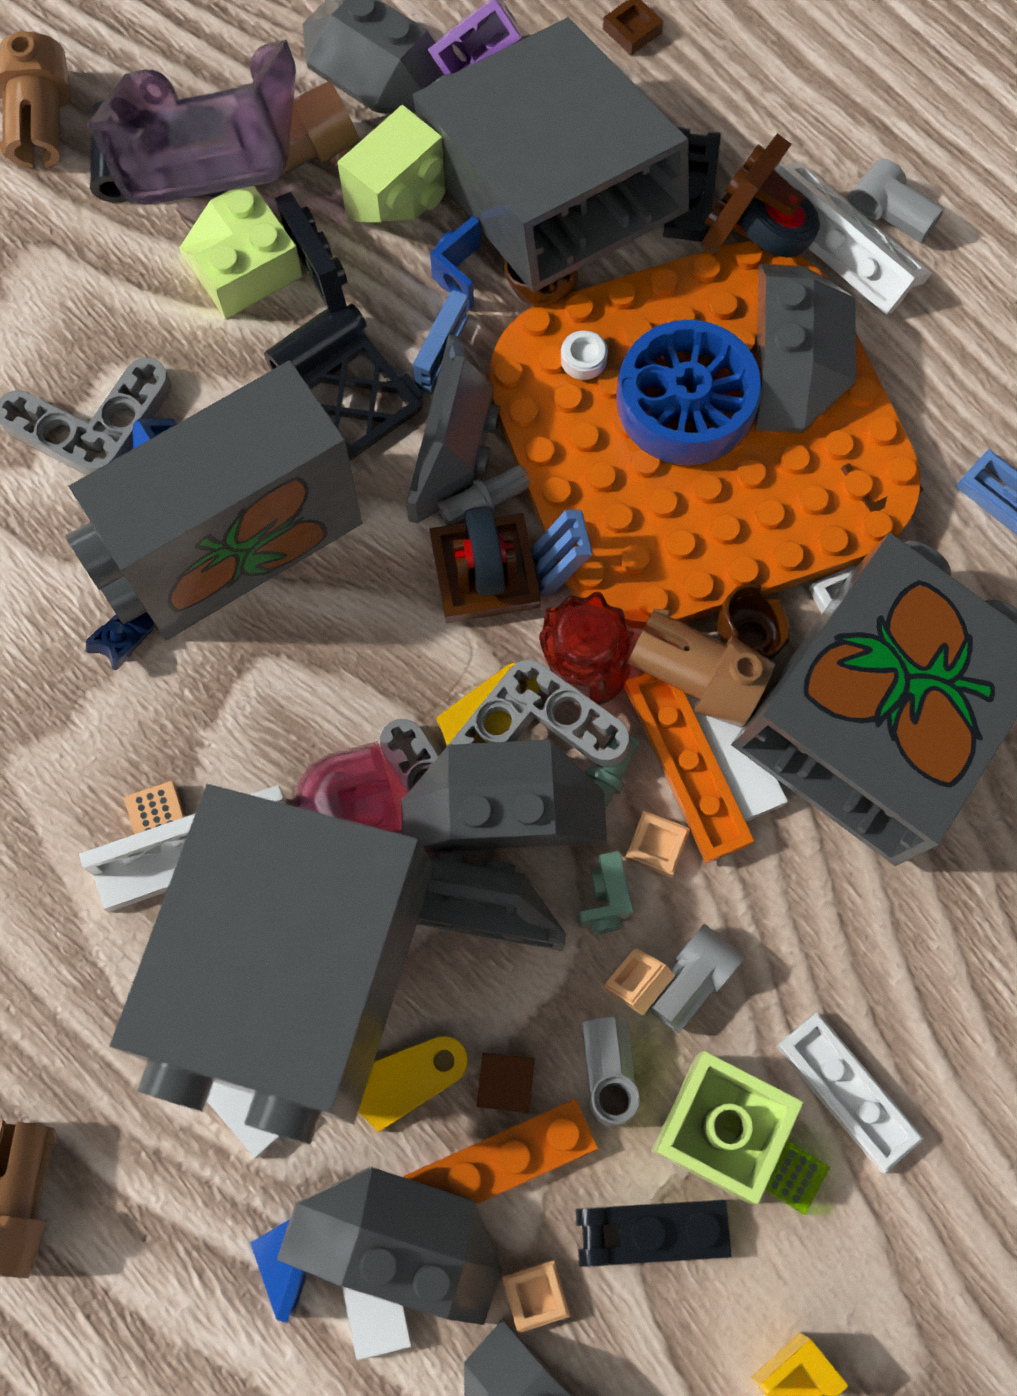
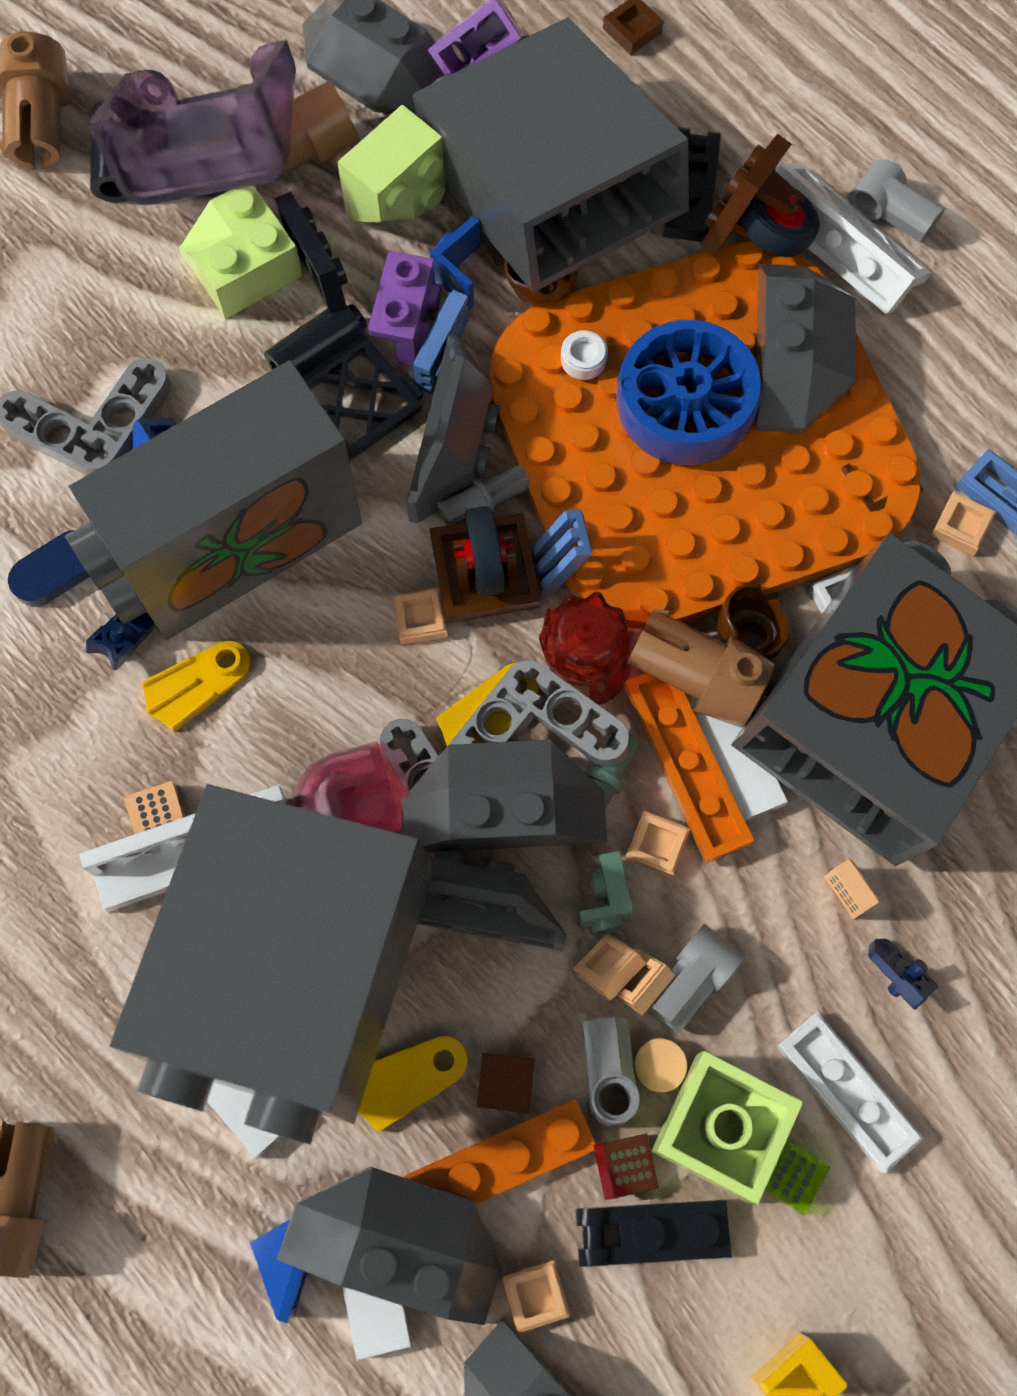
(46, 573): none -> dark blue tile
(194, 684): none -> yellow piece
(404, 303): none -> medium lavender bracket
(419, 616): none -> light nougat tile
(609, 966): none -> light nougat tile
(625, 1166): none -> dark red tile
(660, 1065): none -> light nougat tile
(852, 888): none -> light nougat tile
(907, 978): none -> dark blue piece
(963, 523): none -> light nougat tile

